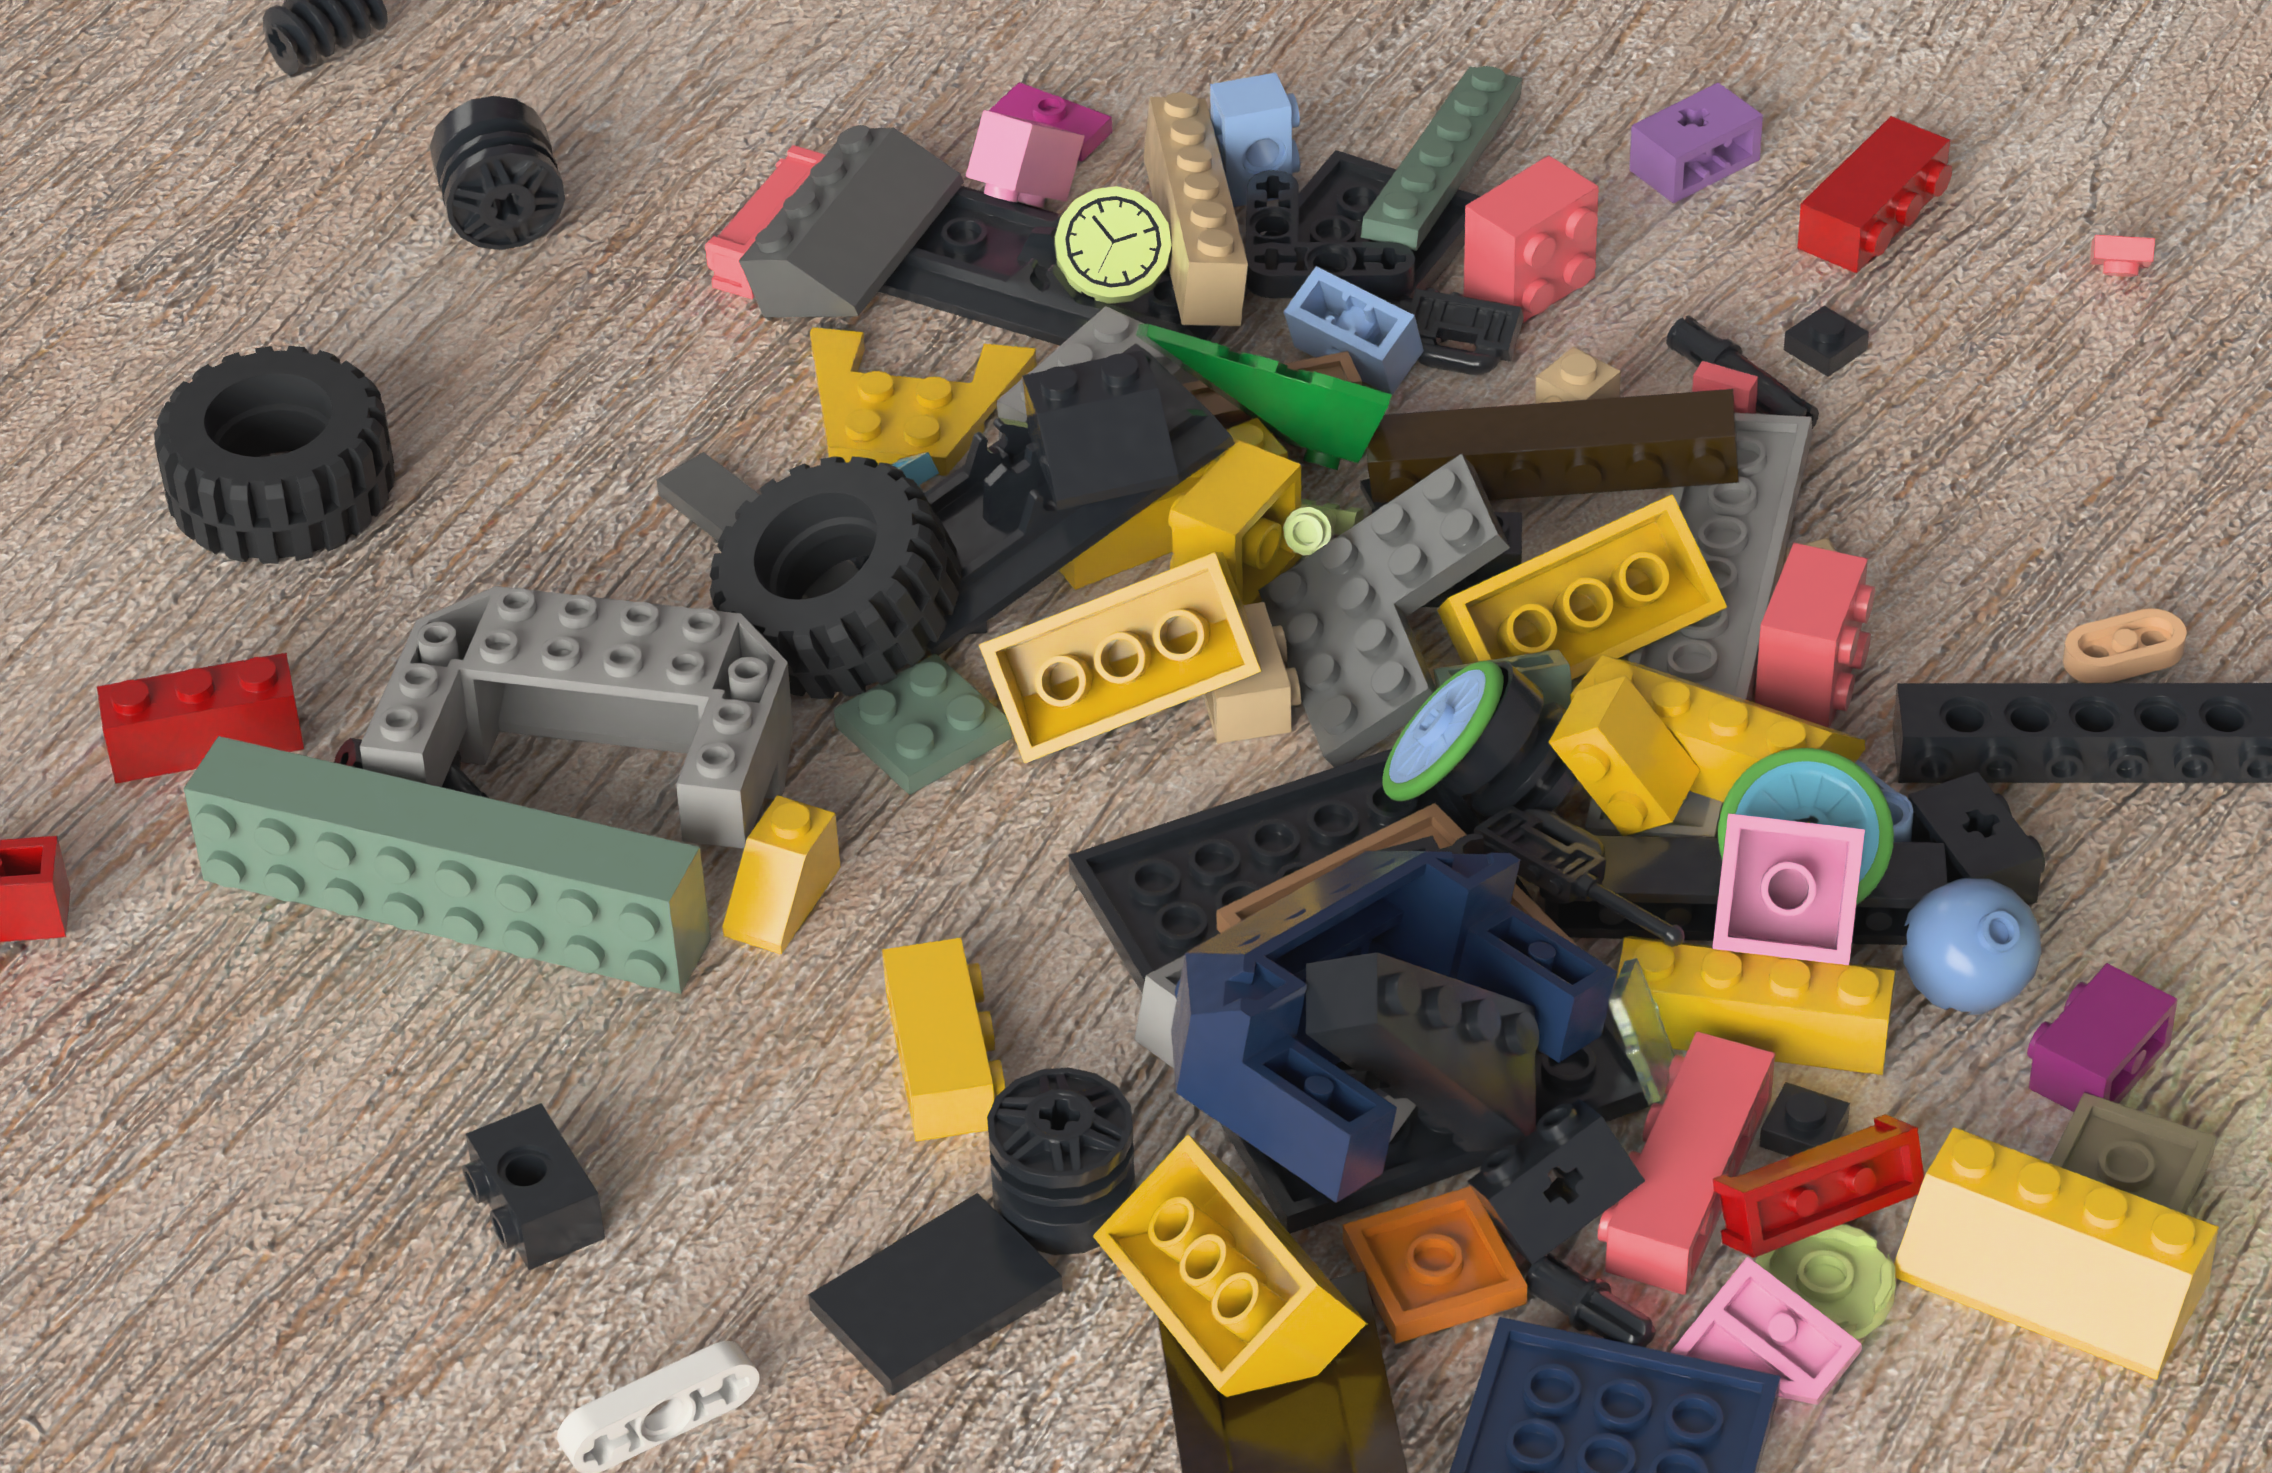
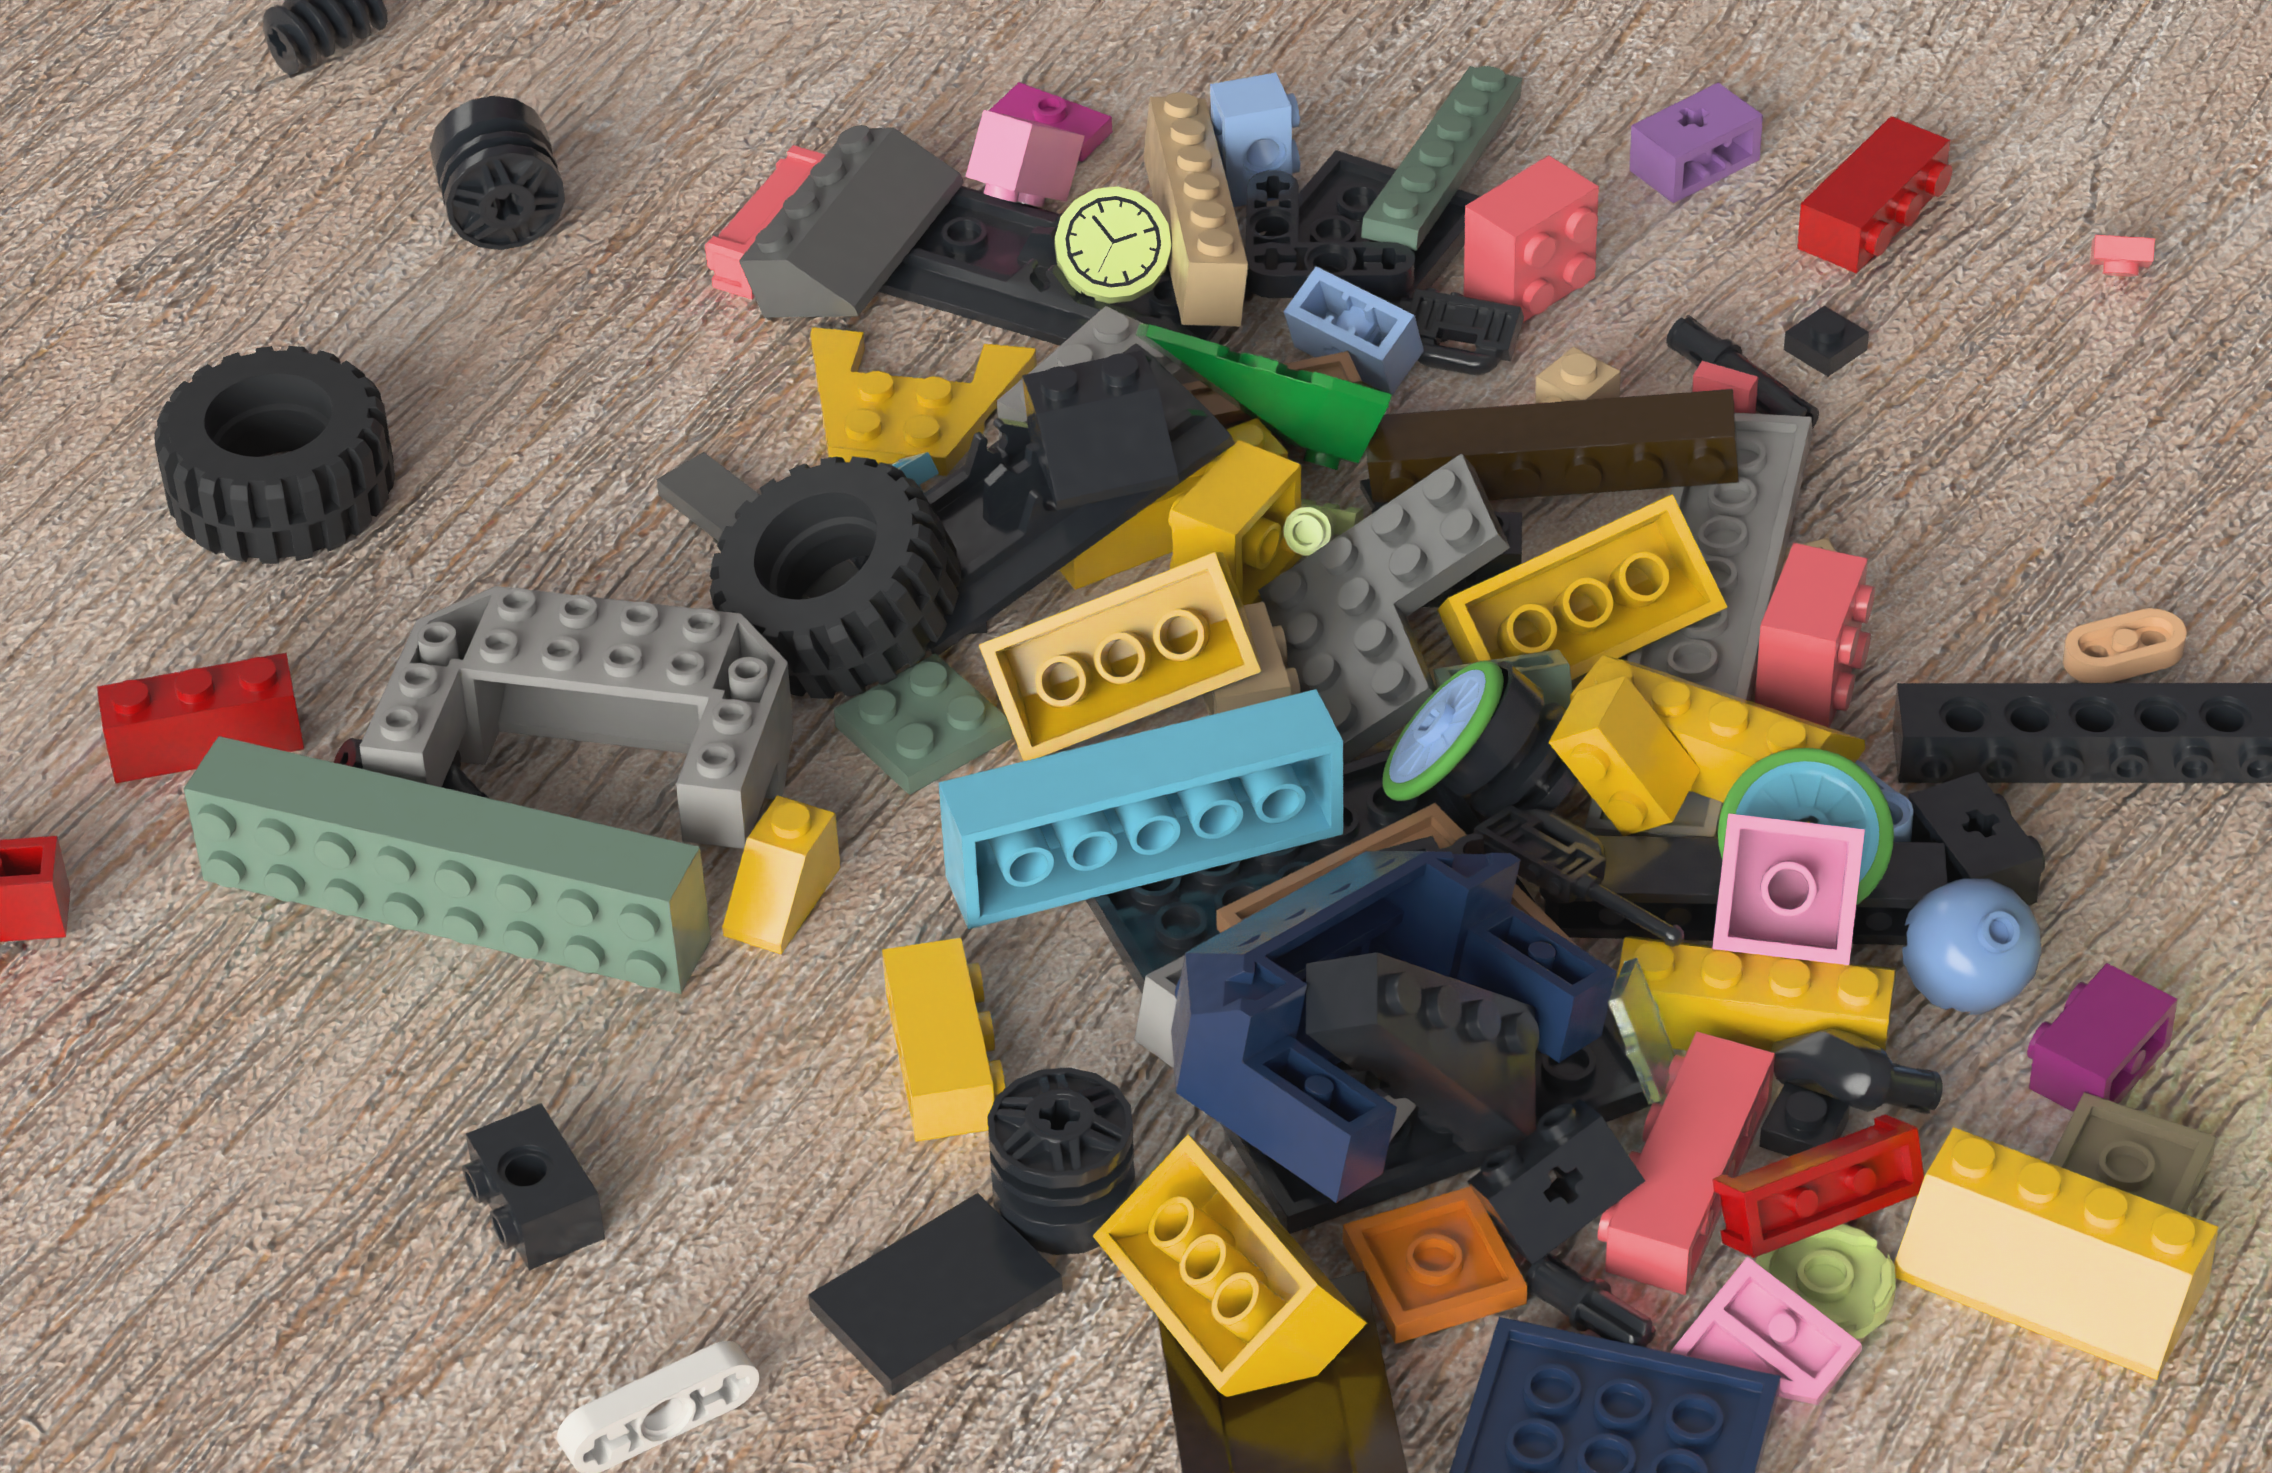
(1142, 808): none -> medium azure brick
(1855, 1071): none -> black arm

